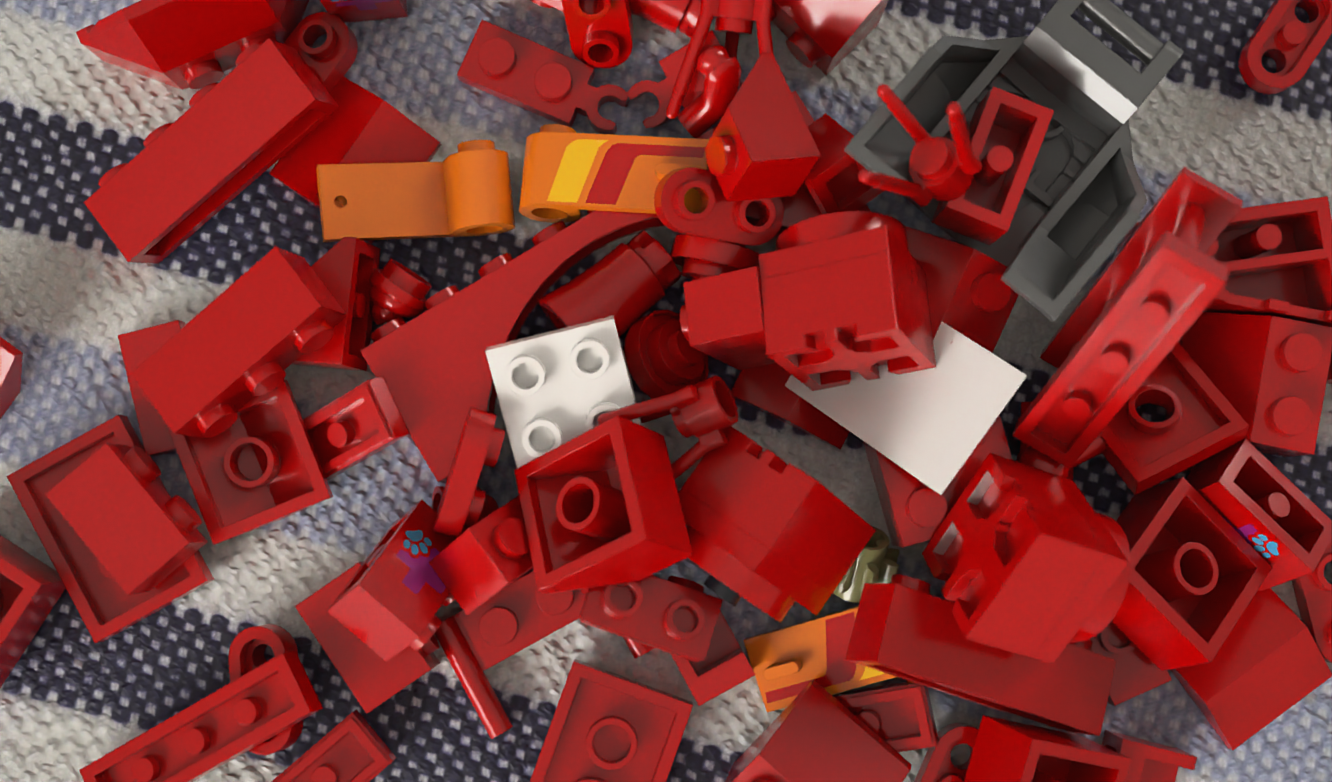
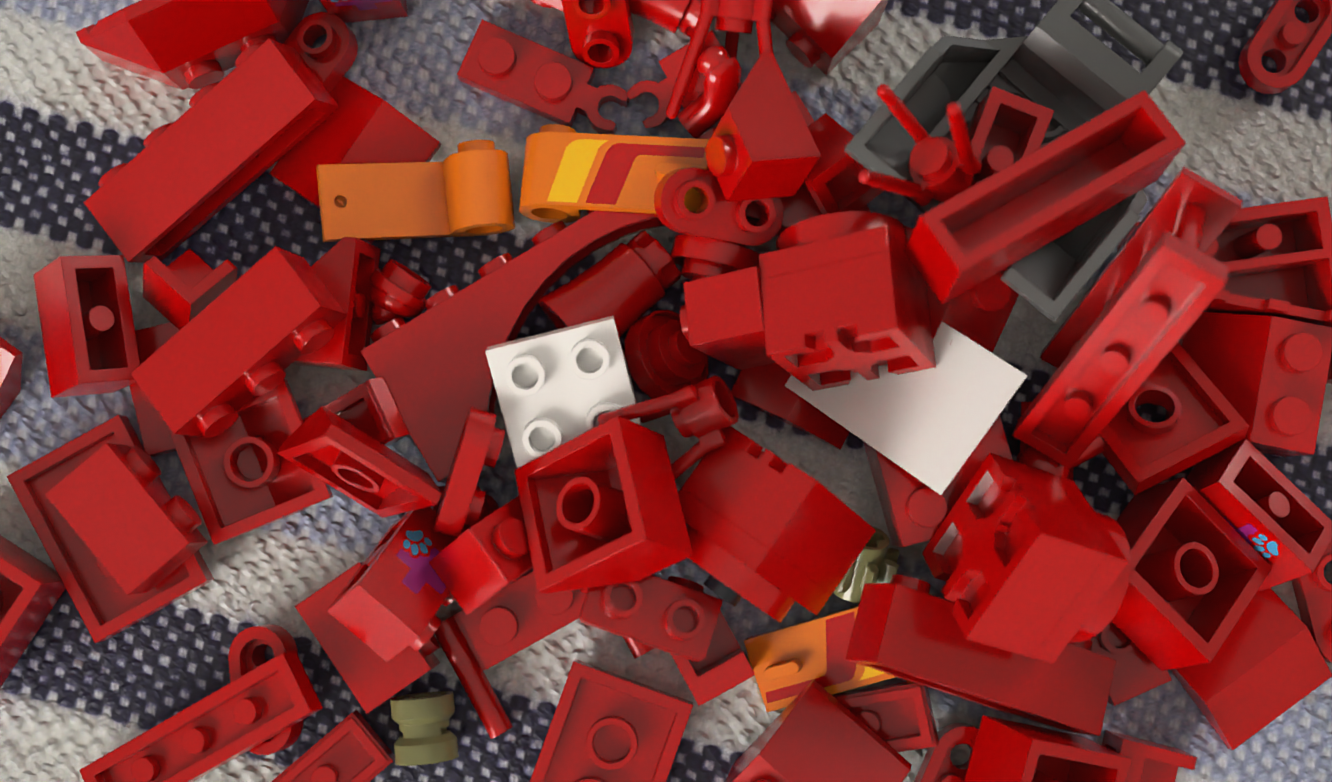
(86, 325): none -> red brick
(184, 285): none -> red panel
(359, 465): none -> red slope
(424, 725): none -> olive wheel
(1042, 196): none -> red brick

